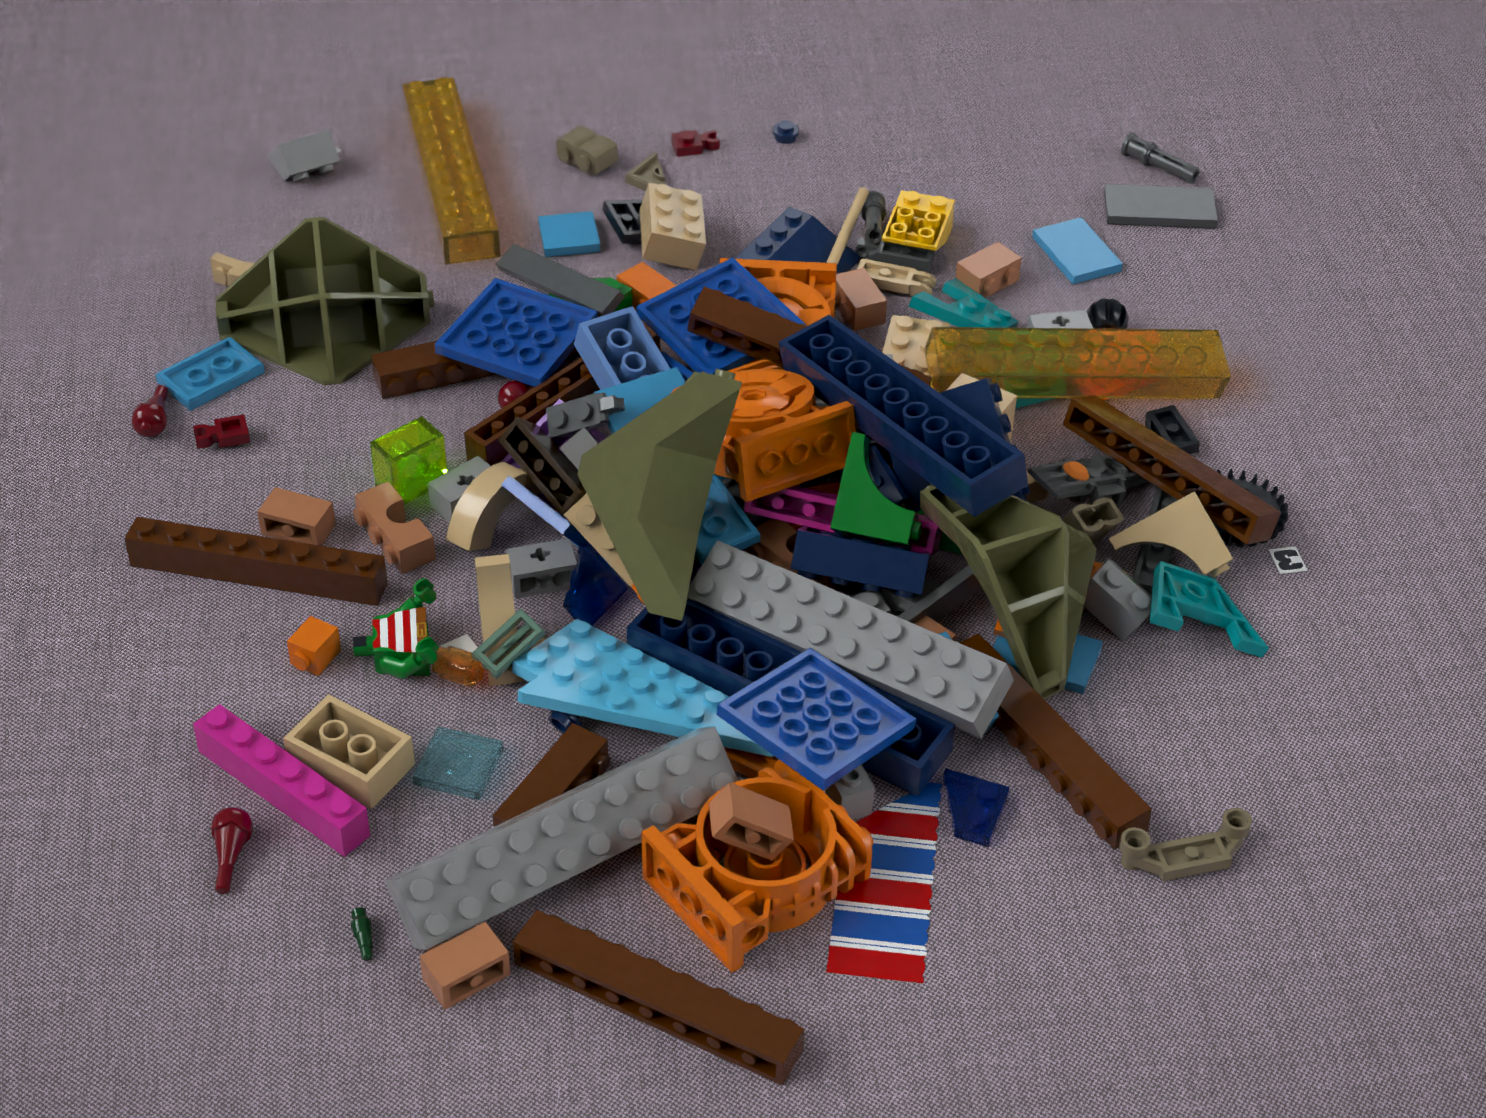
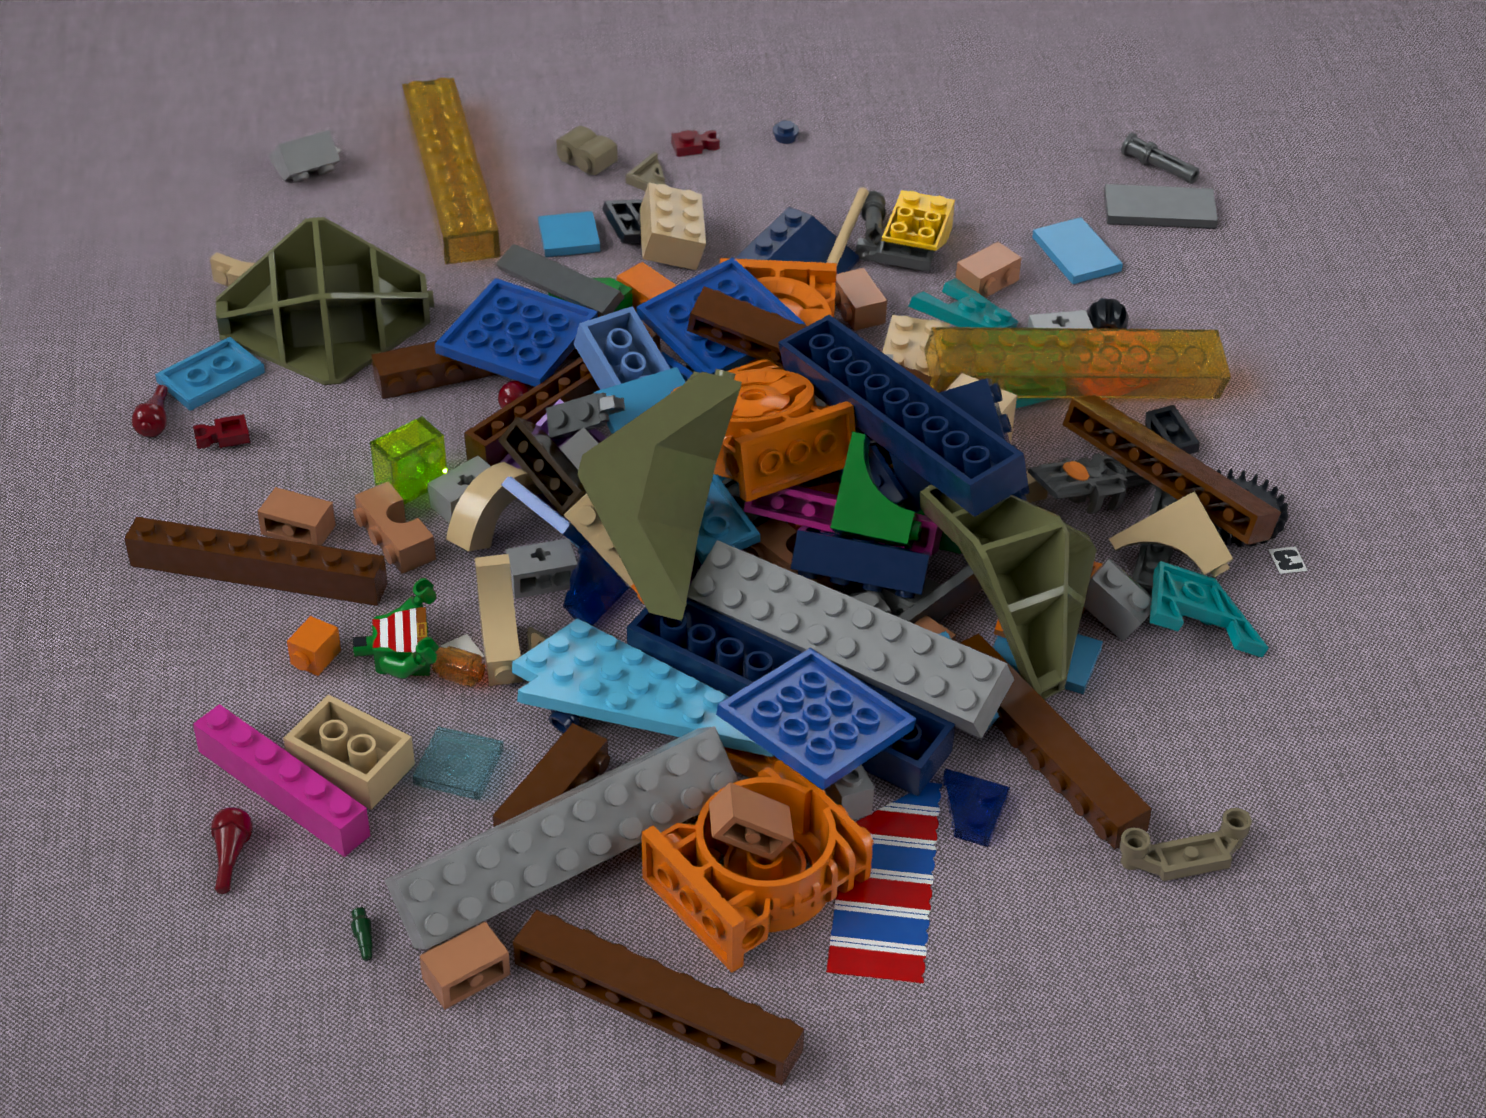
(488, 663): sand green tile -> none
(898, 278): tan hinge -> none
(1095, 519): dark tan brick -> none

